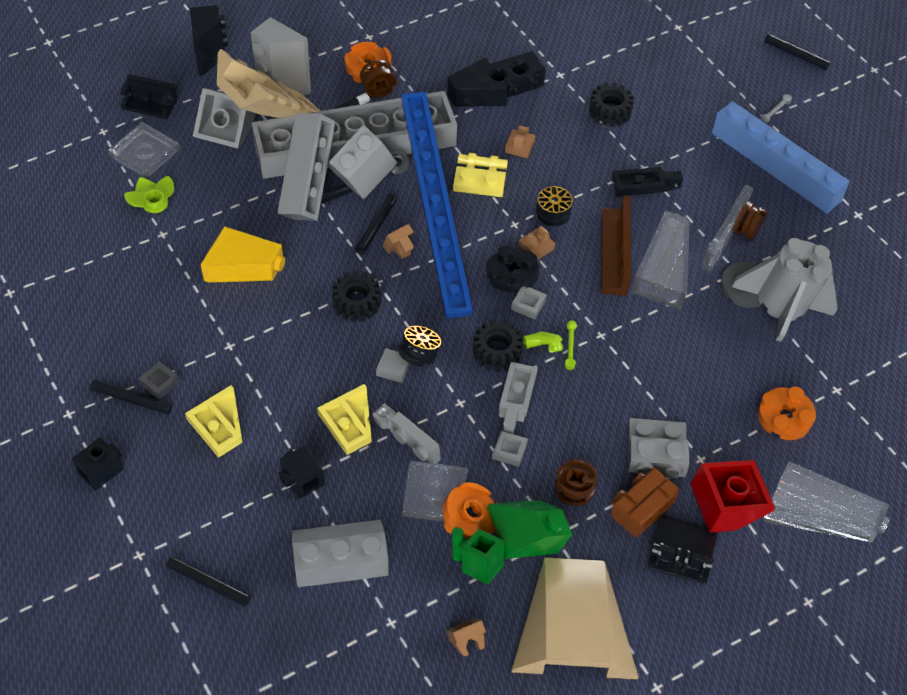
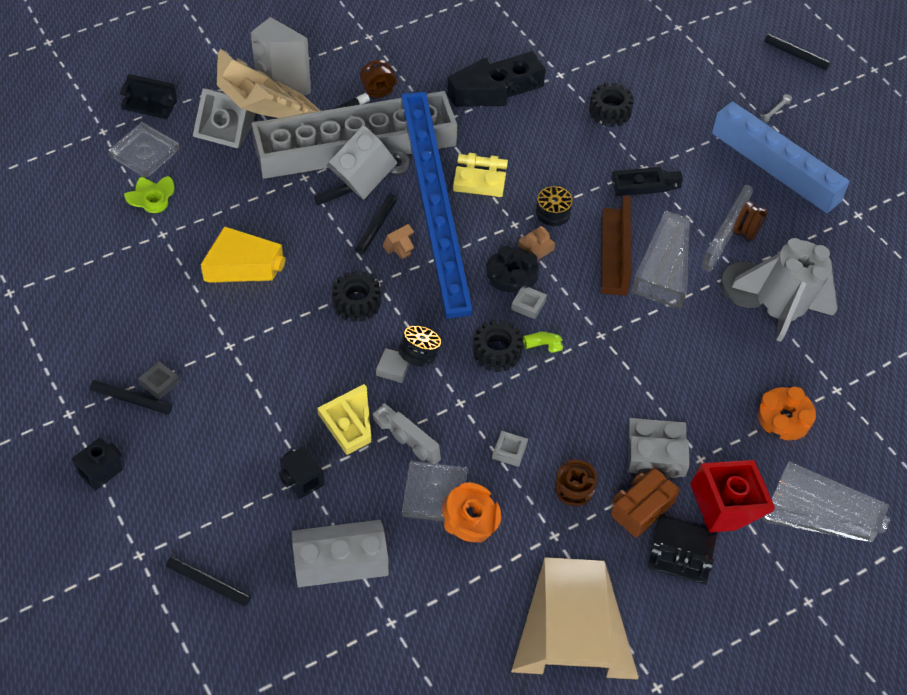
(207, 36): black slope -> none
(217, 421): light yellow wing -> none
(306, 166): light grey brick -> none
(360, 53): orange plate -> none
(461, 633): medium nougat tile -> none
(480, 555): green brick -> none
(517, 395): light grey hinge -> none
(520, 142): medium nougat tile -> none
(529, 528): green slope -> none
(570, 362): lime hinge -> none

